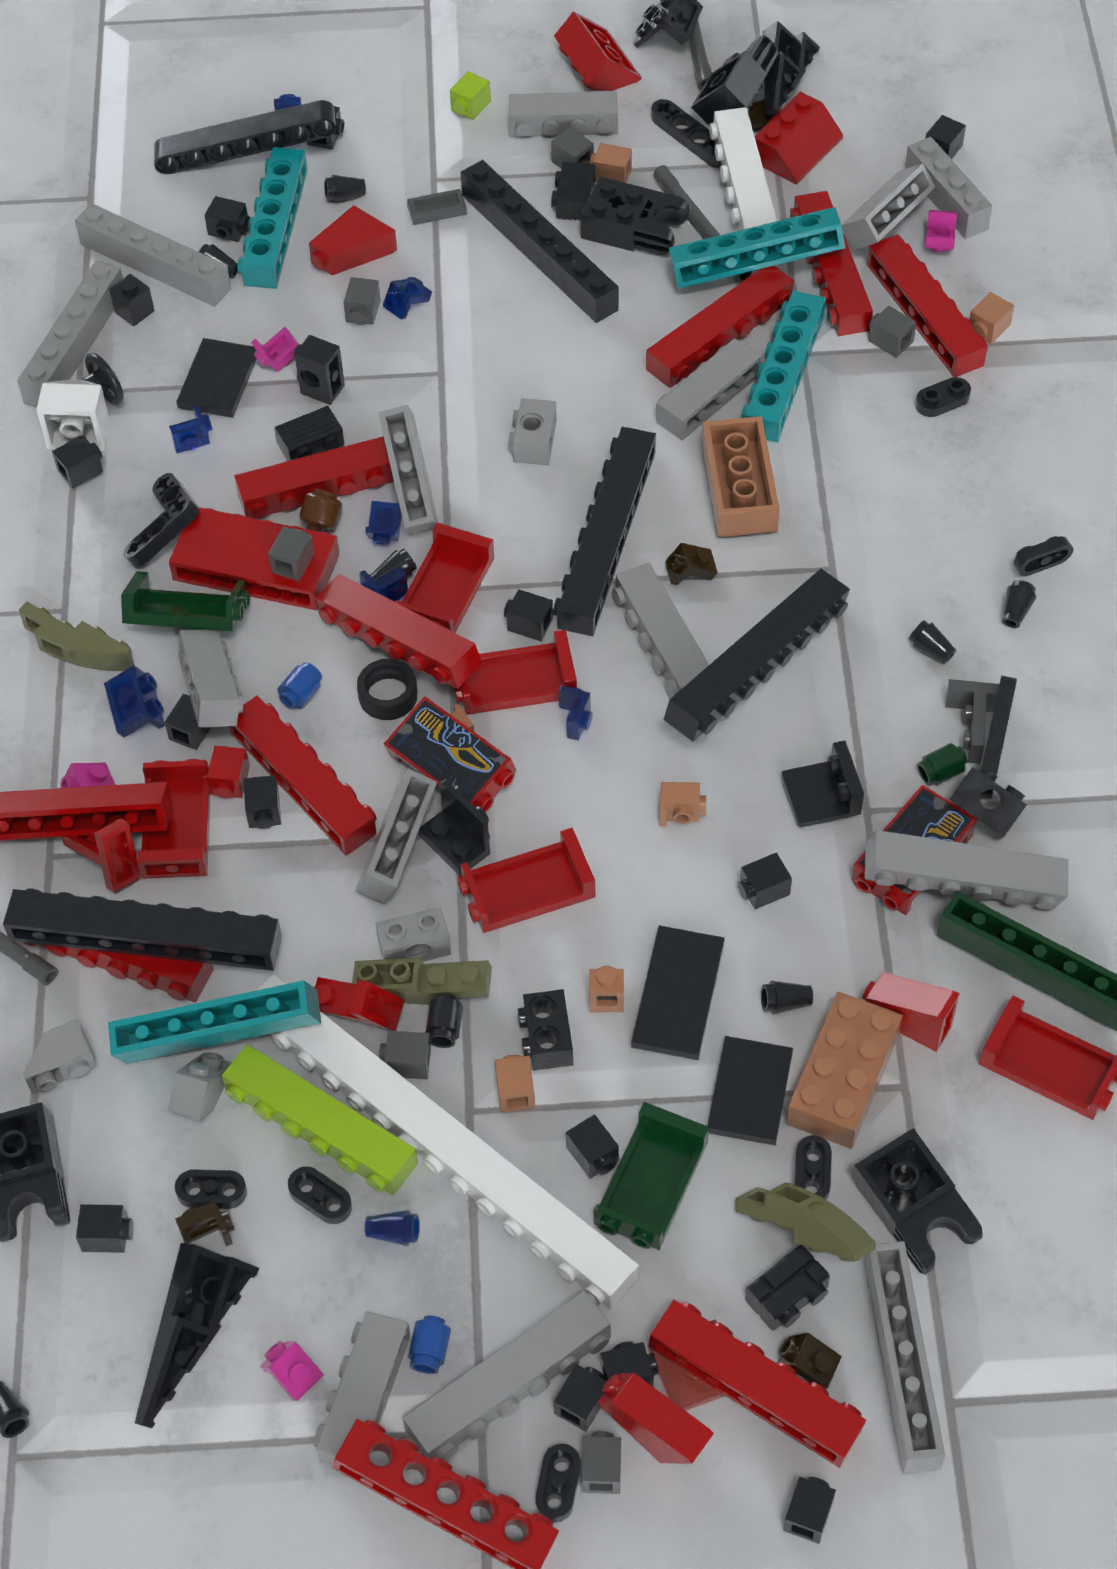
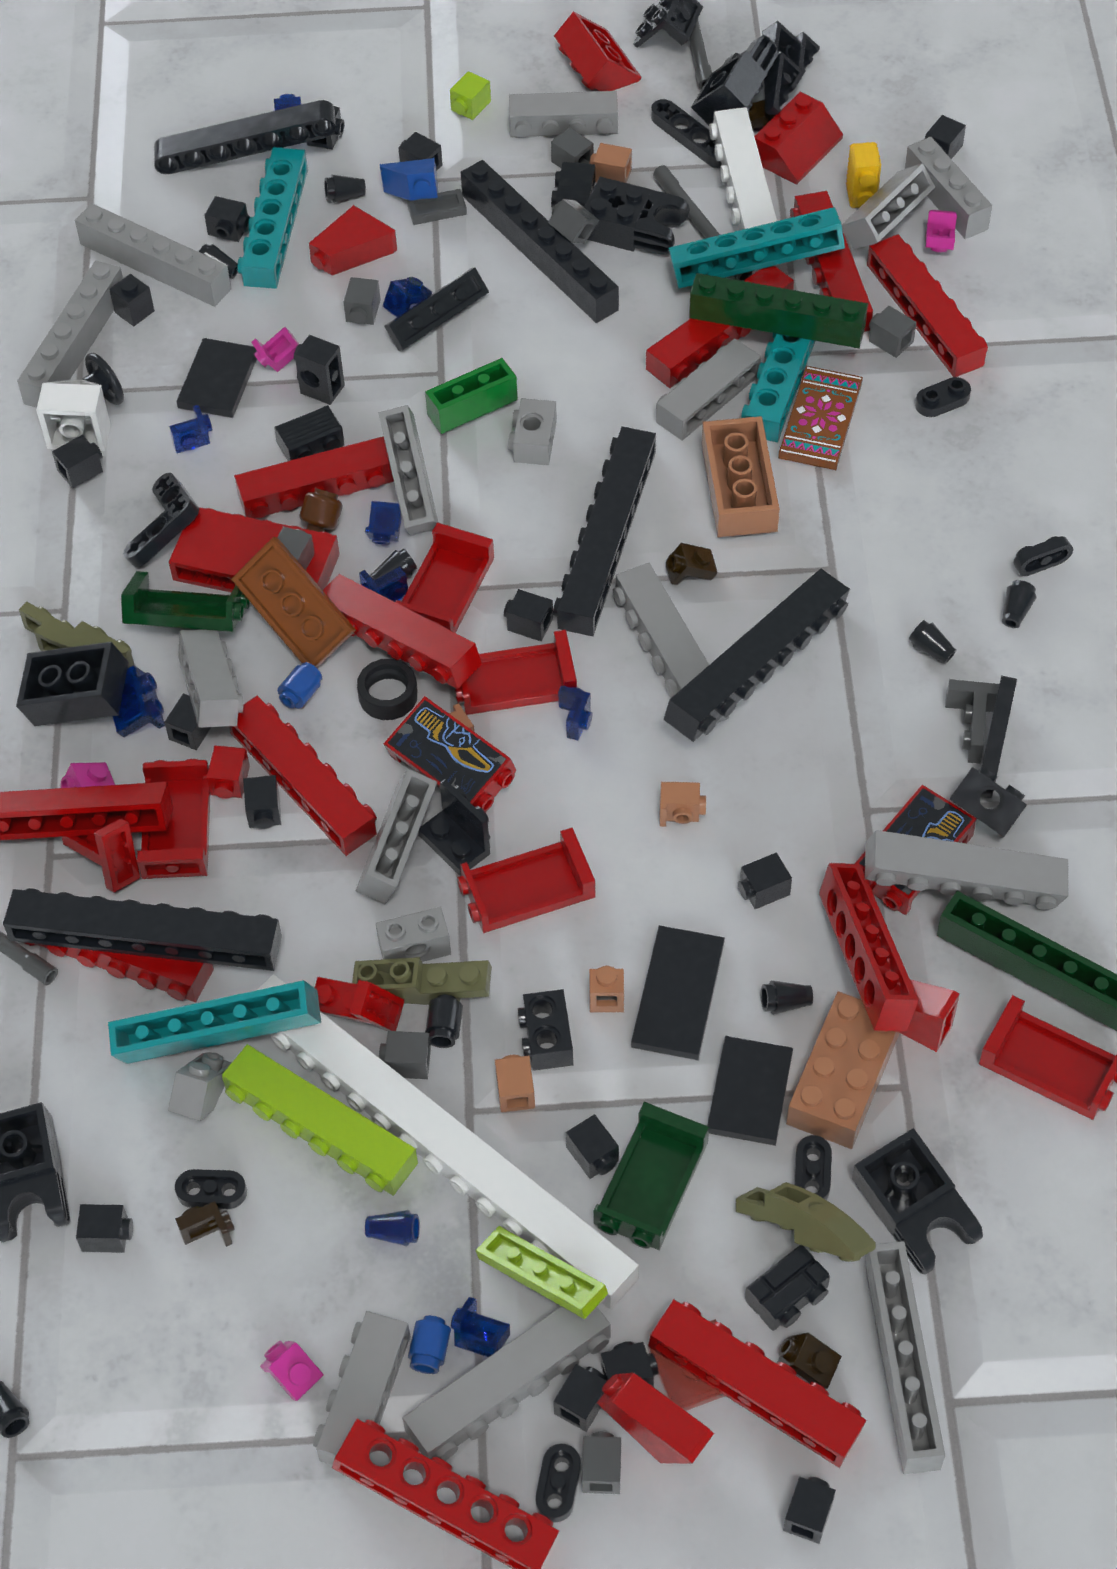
(58, 1057): light grey slope -> none
(72, 684): none -> black brick
(196, 1302): black wedge -> none
(293, 604): none -> dark orange tile
(321, 1197): black plate -> none
(410, 179): none -> blue slope
(420, 147): none -> black brick
(436, 309): none -> black plate
(471, 395): none -> green brick
(477, 1331): none -> clear blue bracket
(542, 1272): none -> lime plate
(573, 221): none -> dark grey brick
(778, 310): none -> dark green brick
(820, 417): none -> dark orange tile
(825, 789): black bracket -> none
(862, 172): none -> yellow brick
(868, 947): none -> red brick
(942, 764): dark green brick -> none
(991, 317): nougat brick -> none

